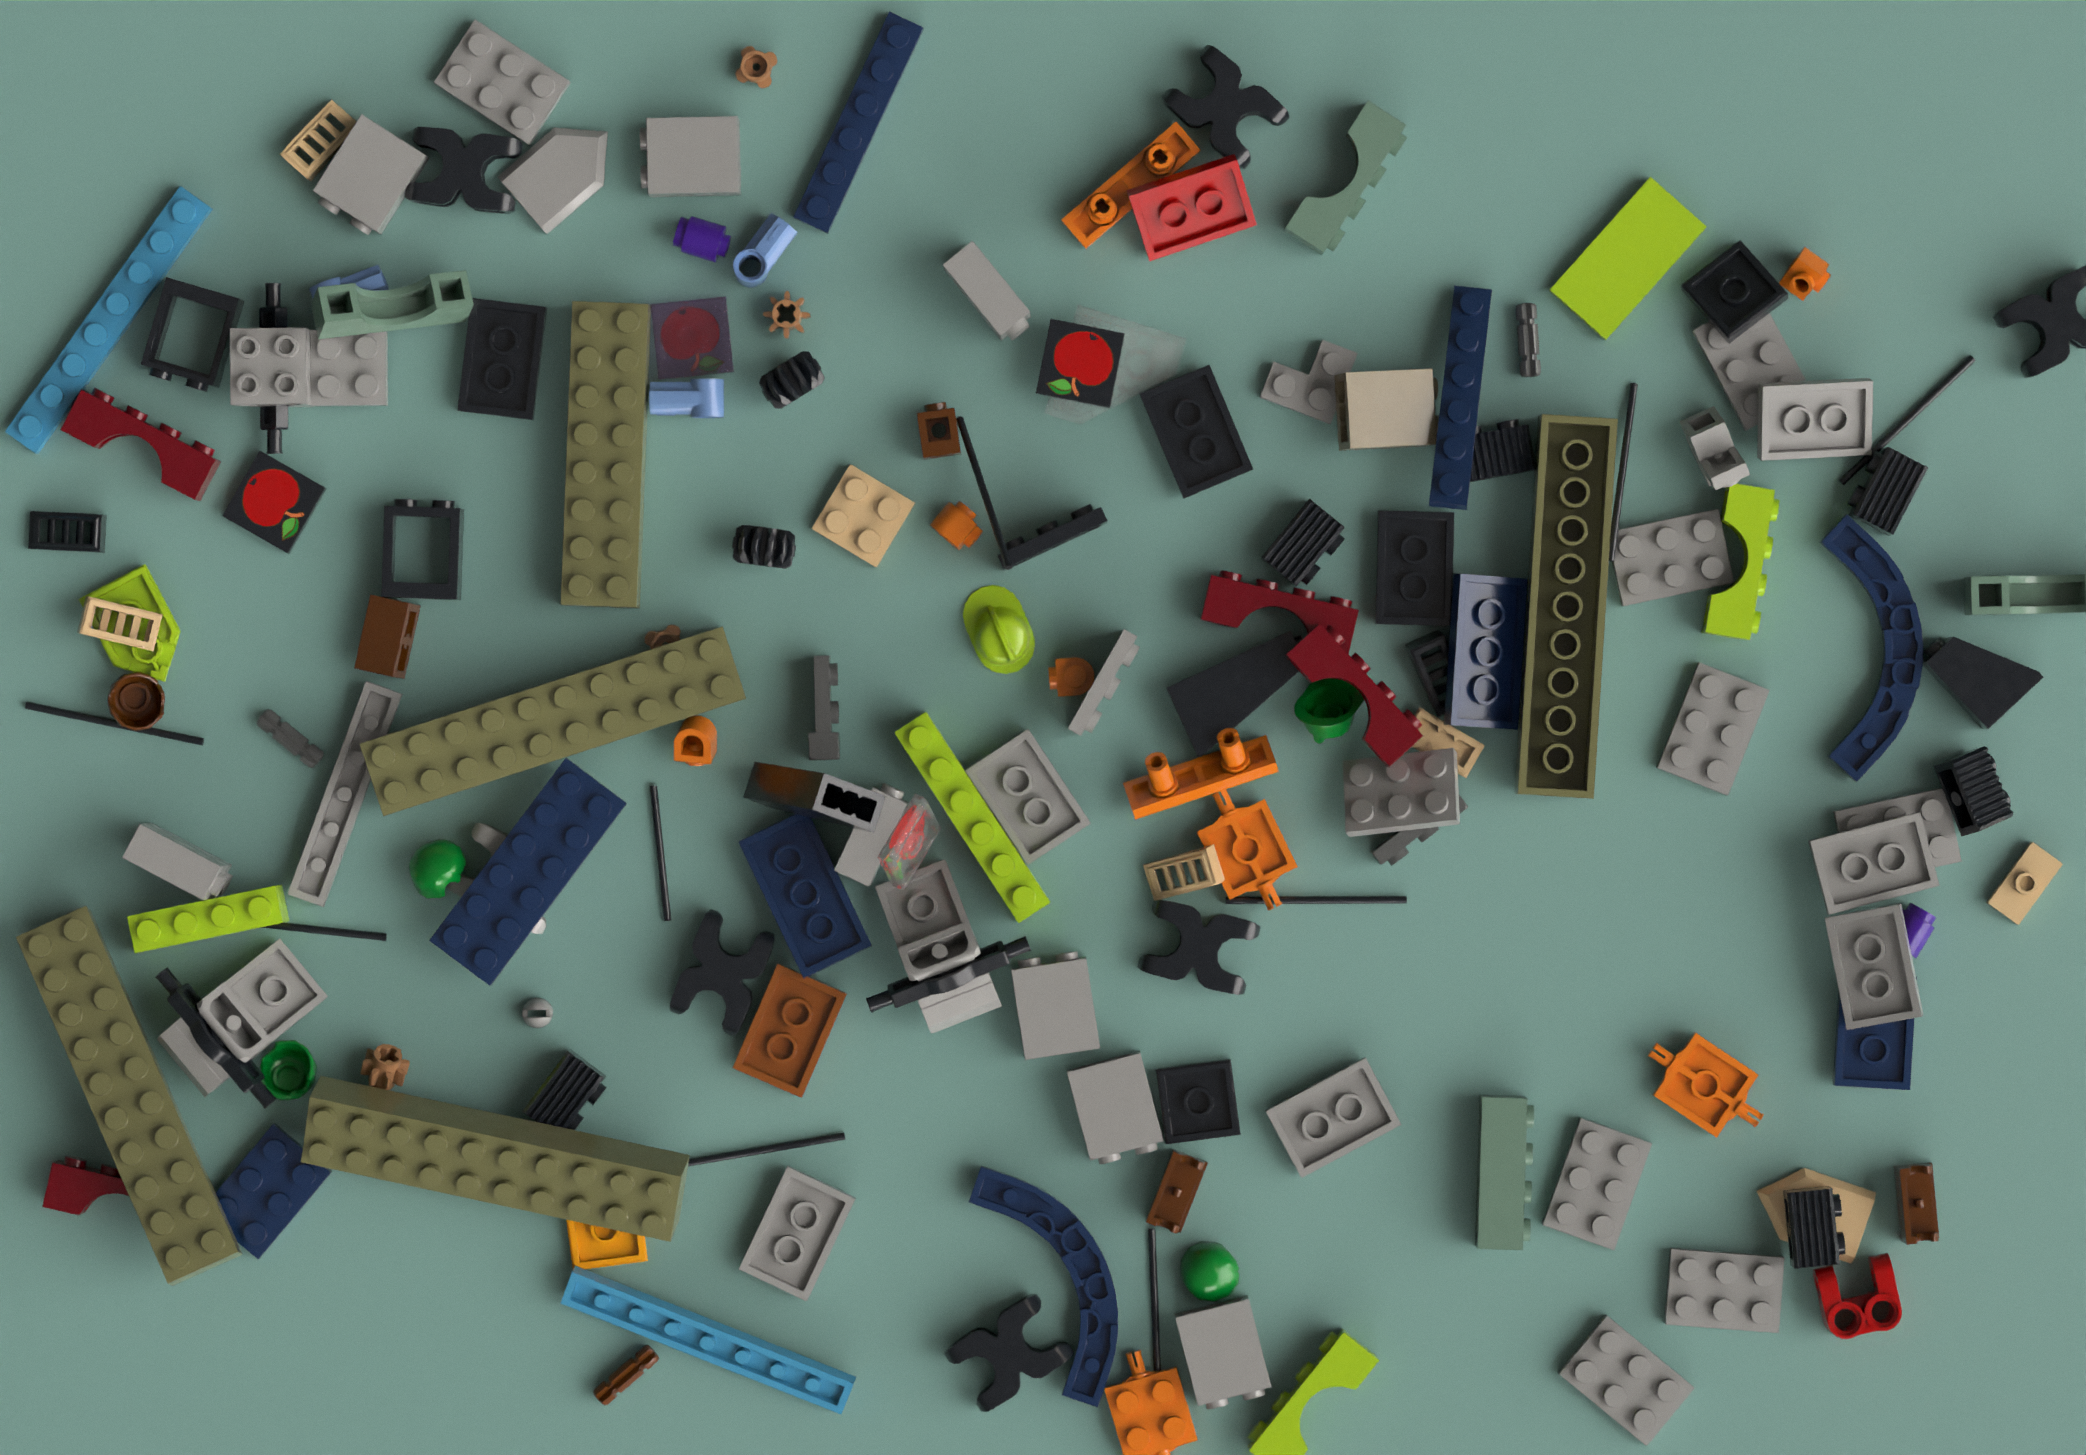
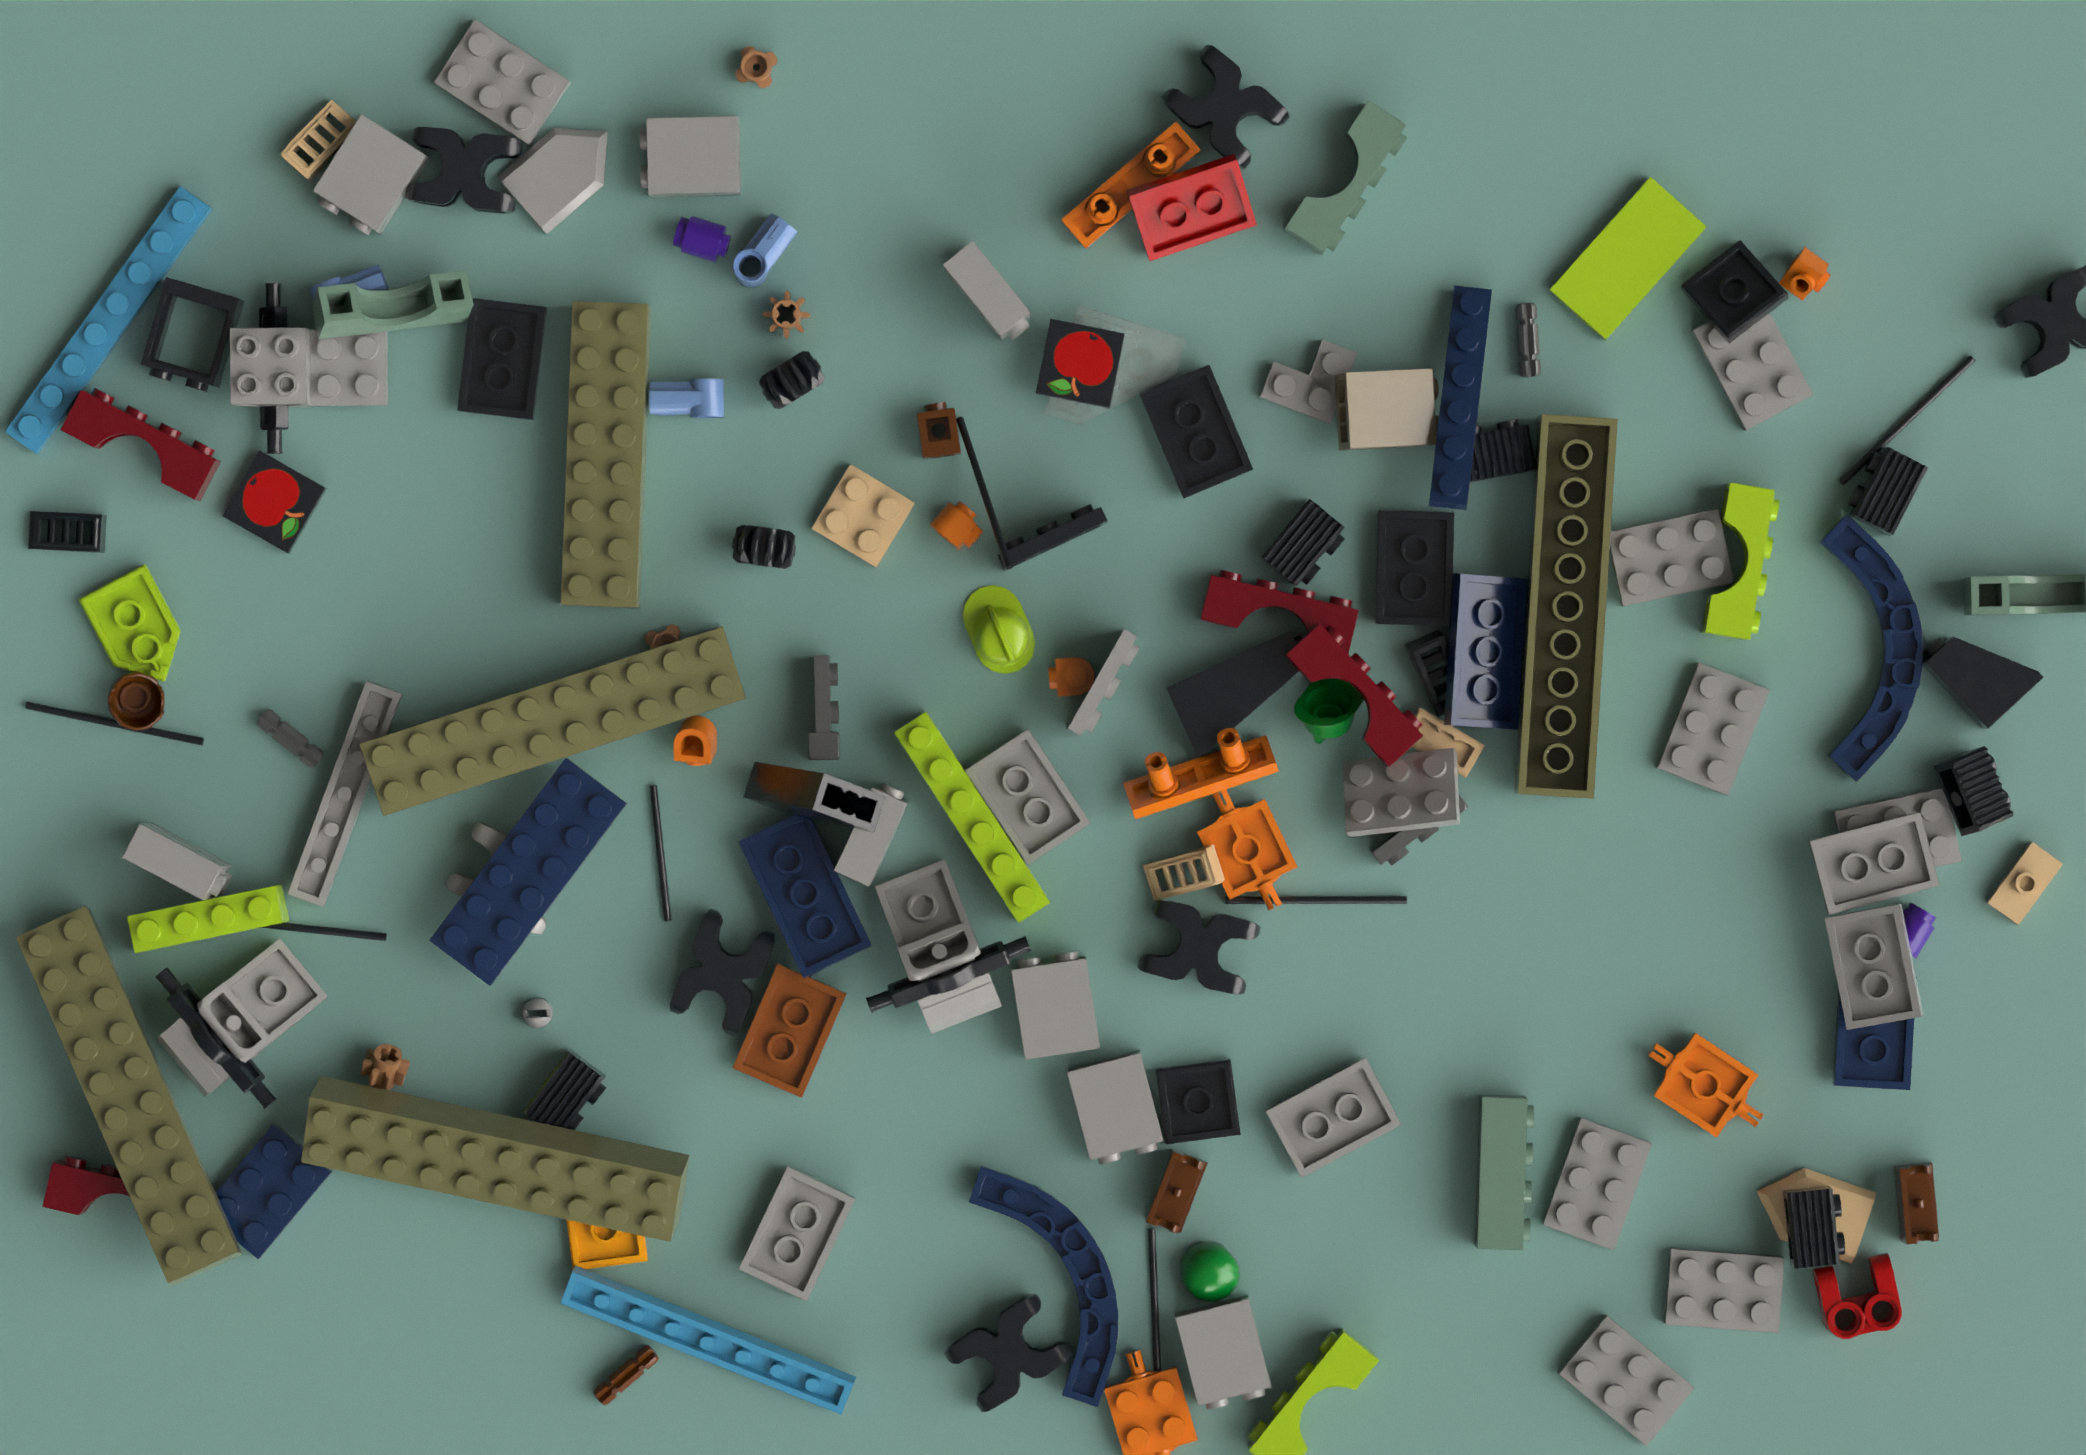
(88, 614): tan slope -> none
(288, 1070): green hair -> none
(387, 636): reddish brown hinge -> none
(436, 866): green hair -> none
(439, 509): black window -> none
(692, 338): tile -> none
(766, 1149): black piece -> none
(858, 122): dark blue plate -> none
(909, 842): clear tile -> none
(1622, 470): black piece -> none
(1714, 449): light grey brick -> none
(1815, 419): light grey plate -> none

